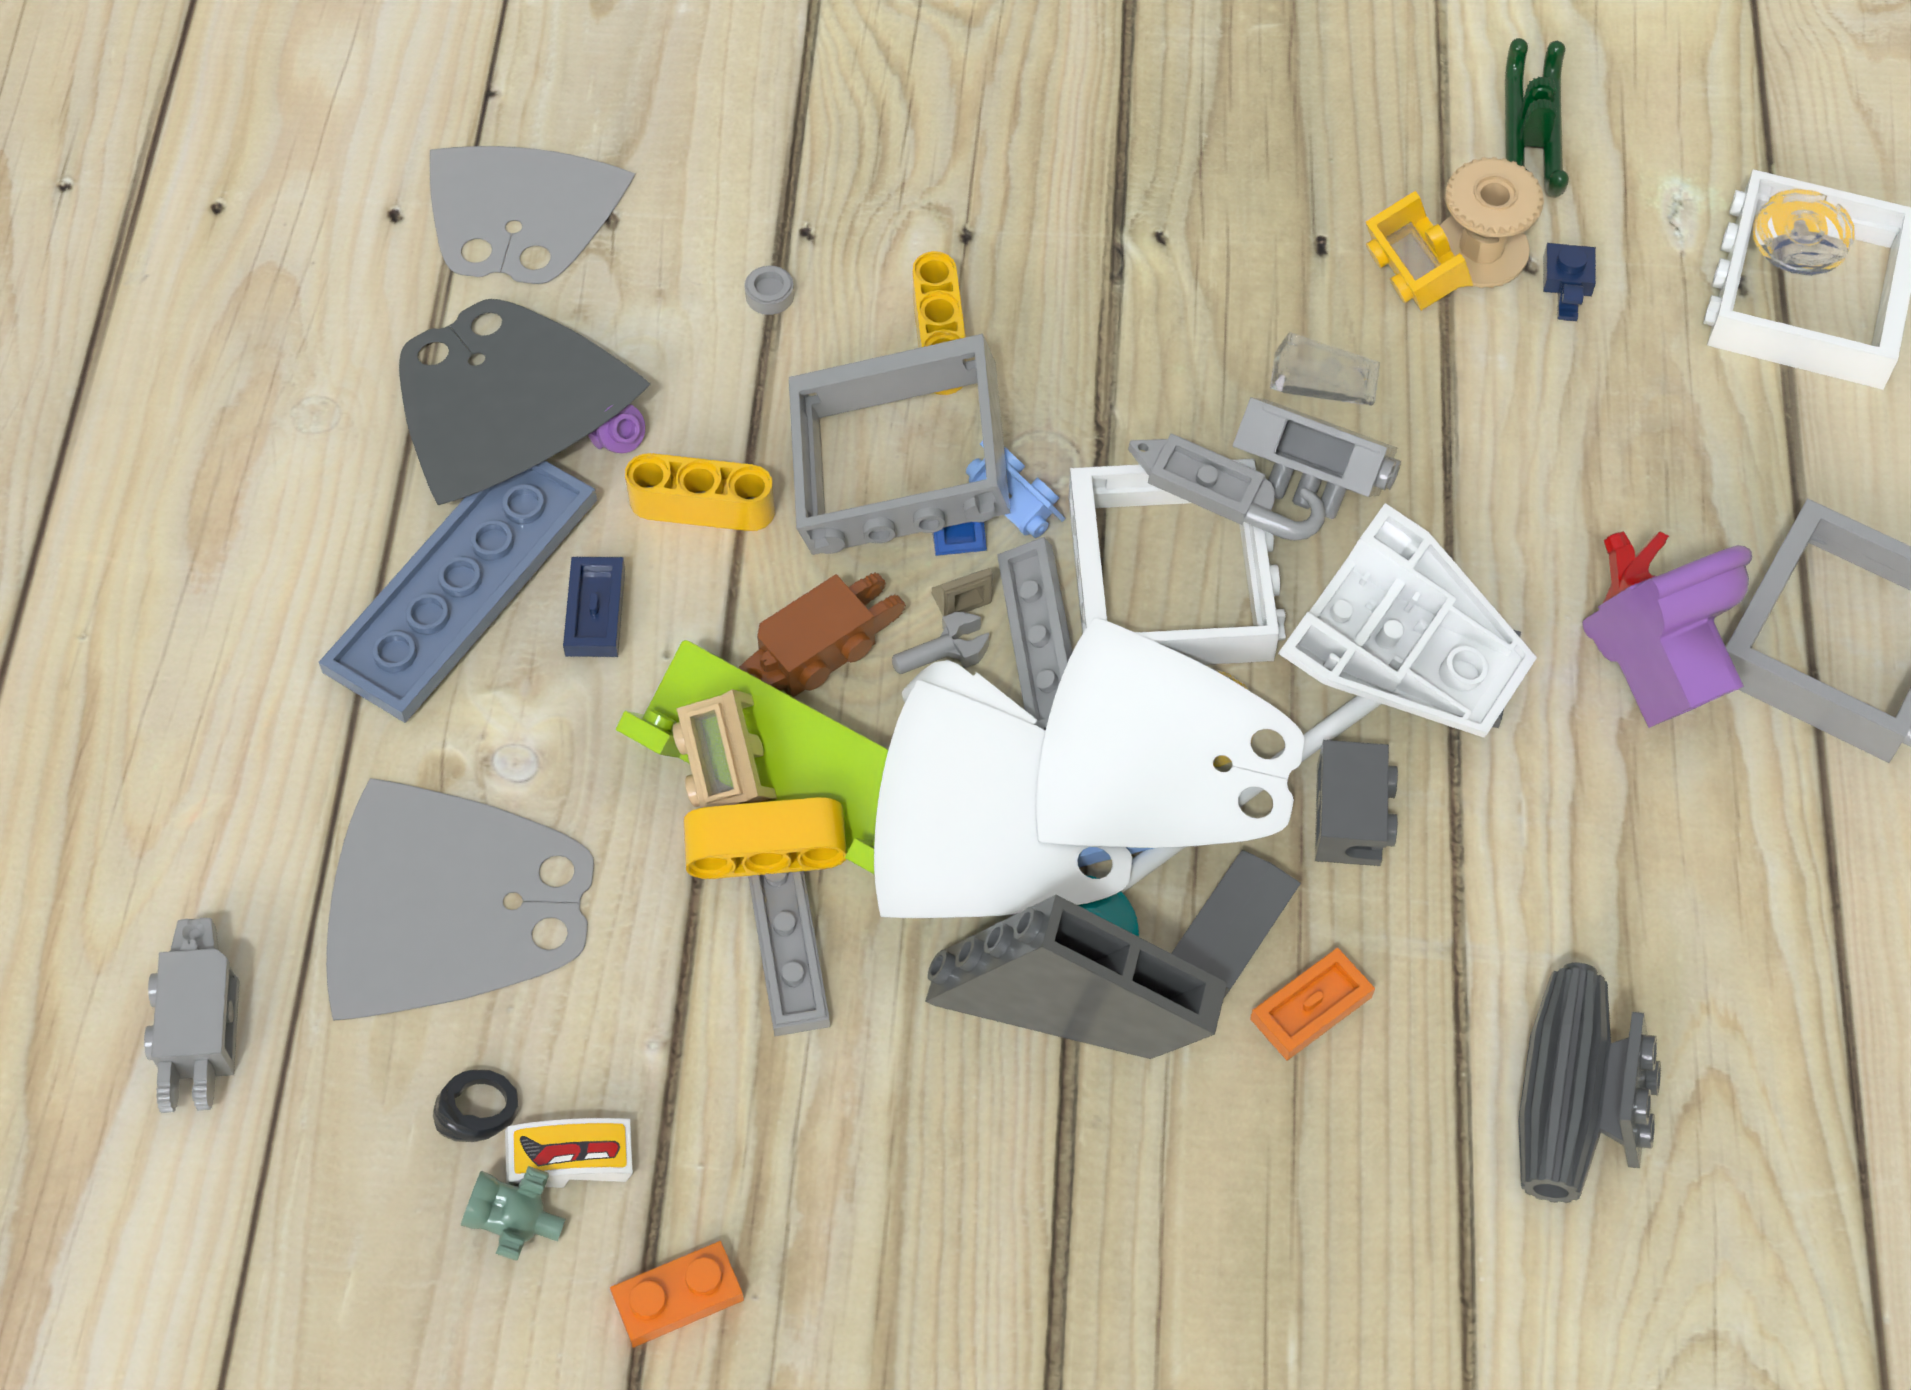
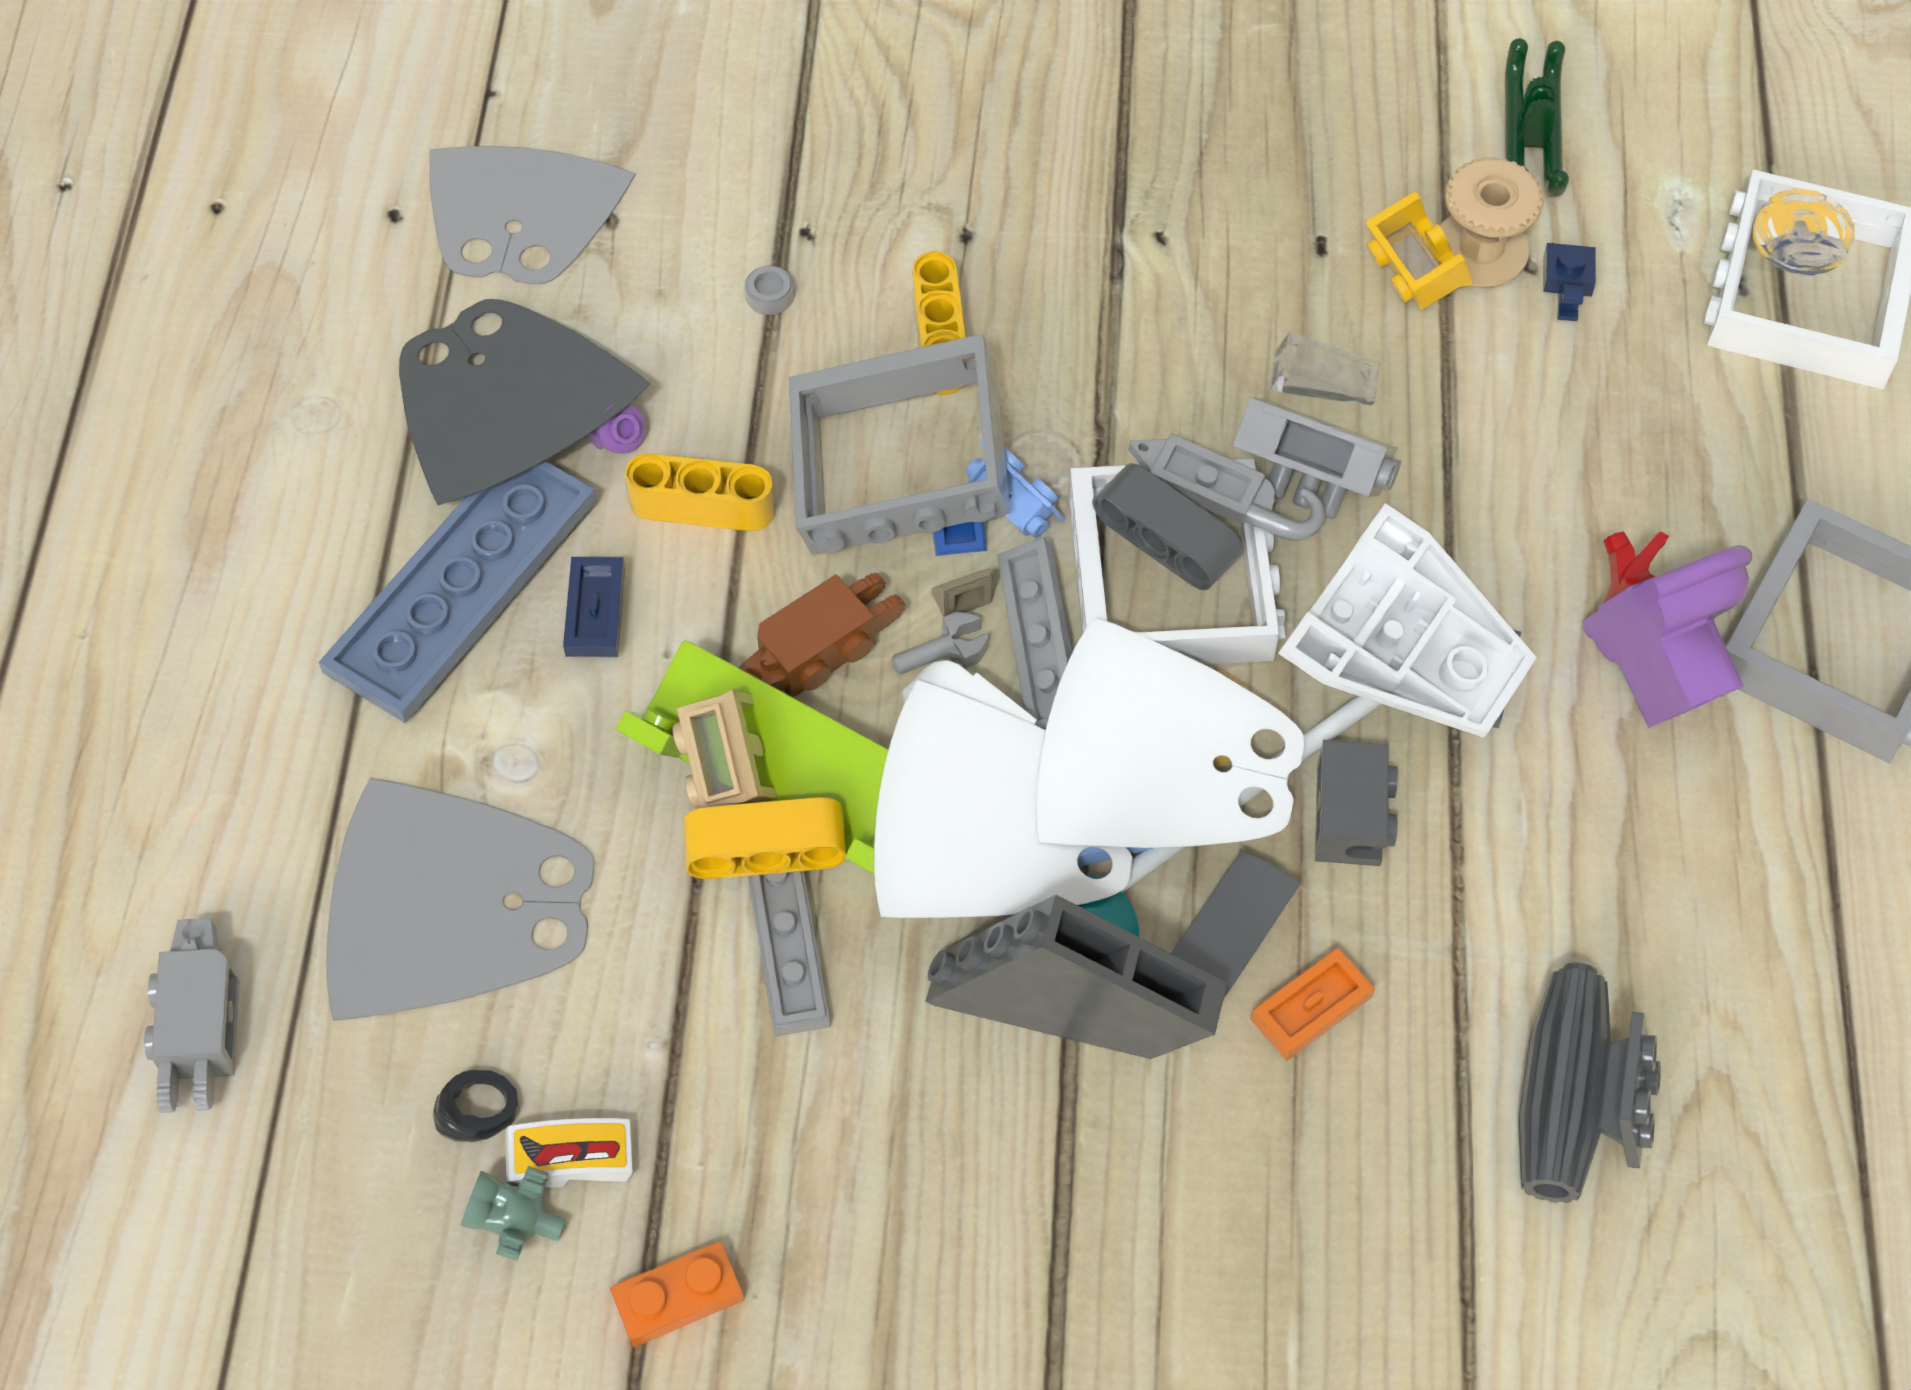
(1168, 526): none -> dark grey beam

